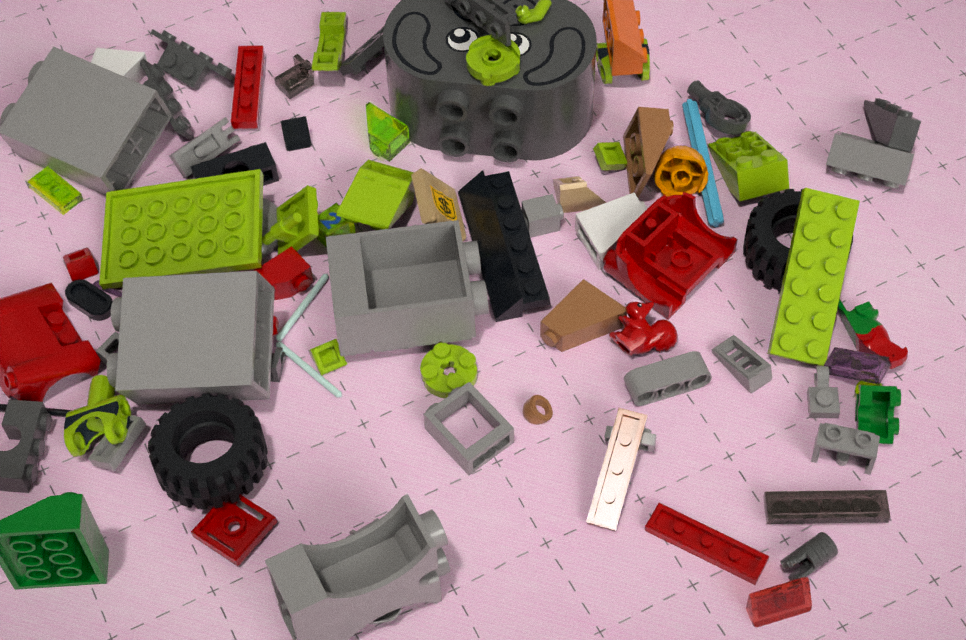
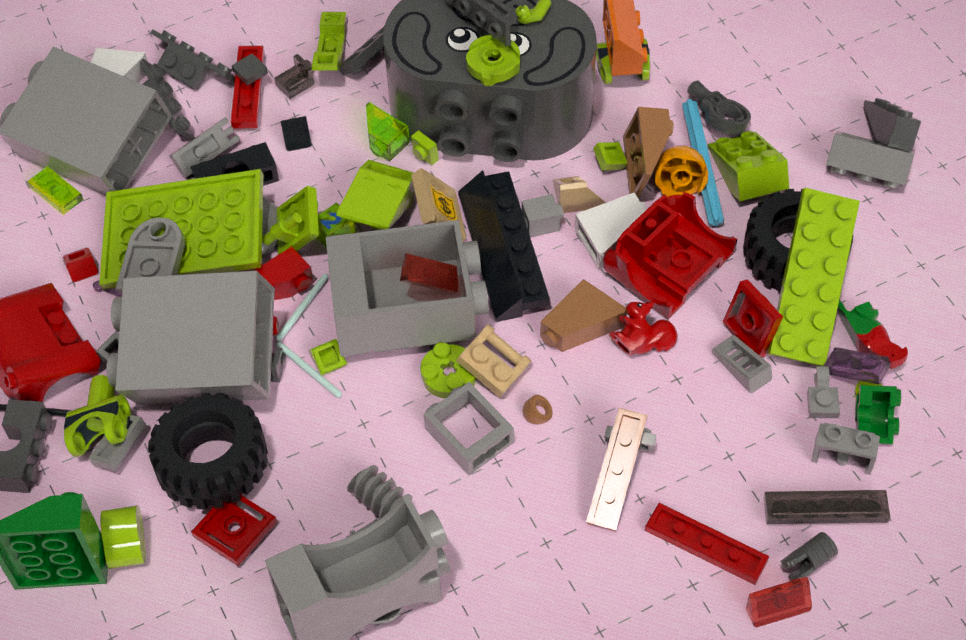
(89, 299): black tile -> none
(123, 536): none -> lime piece
(151, 254): none -> light grey plate
(249, 69): none -> dark grey tile
(374, 491): none -> light grey piece
(424, 148): none -> lime plate
(429, 273): none -> clear red slope
(488, 366): none -> tan plate
(667, 378): light grey beam -> none
(754, 332): none -> red piece

